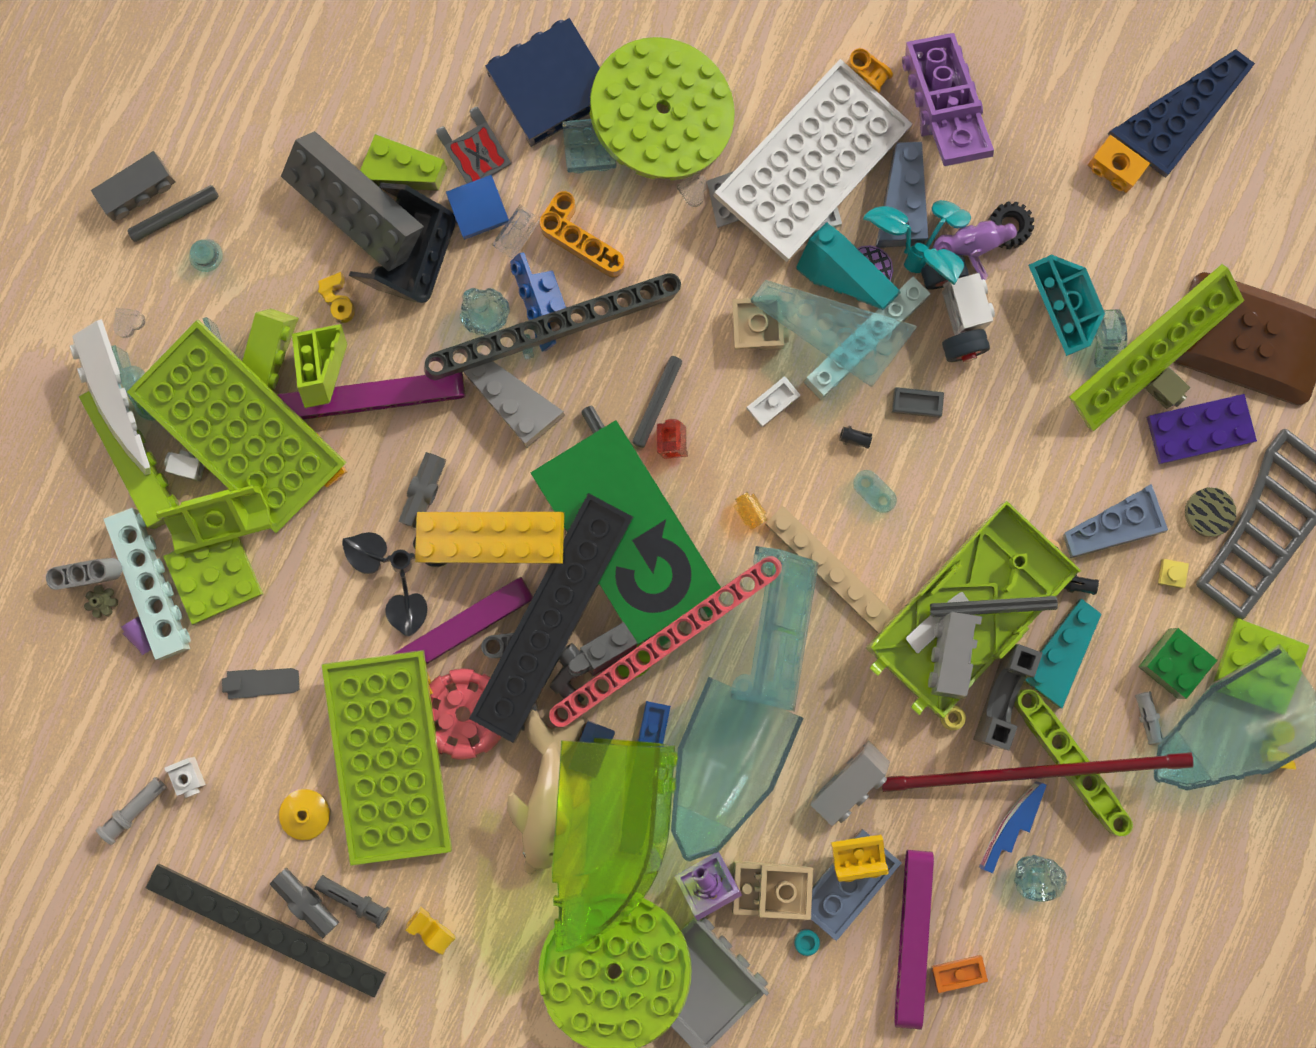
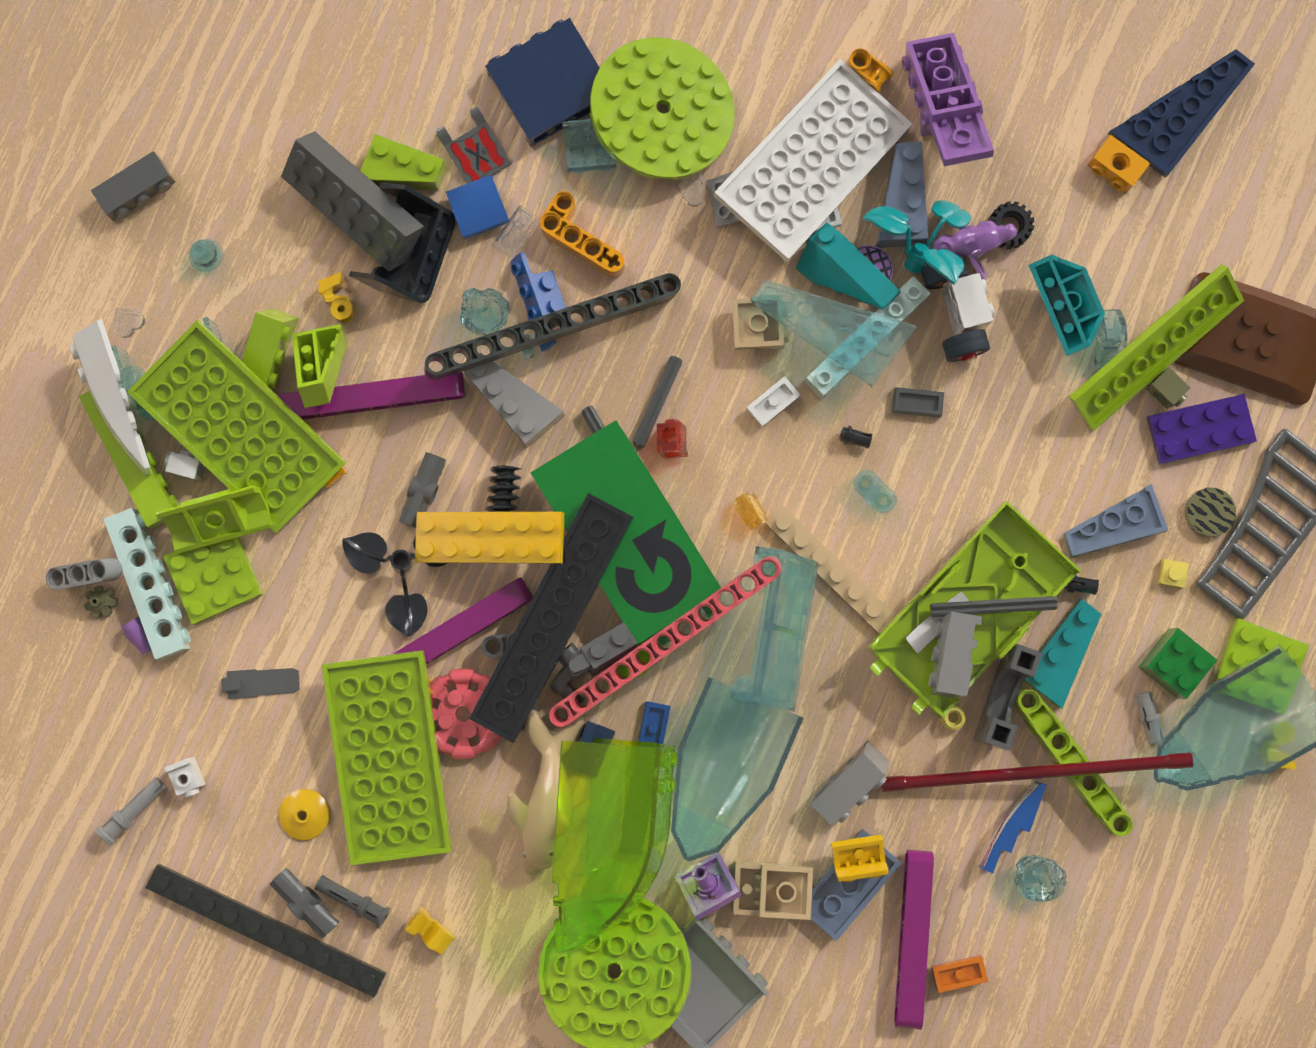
(173, 213): dark grey axle -> none
(503, 488): none -> black piece
(806, 942): teal tile -> none

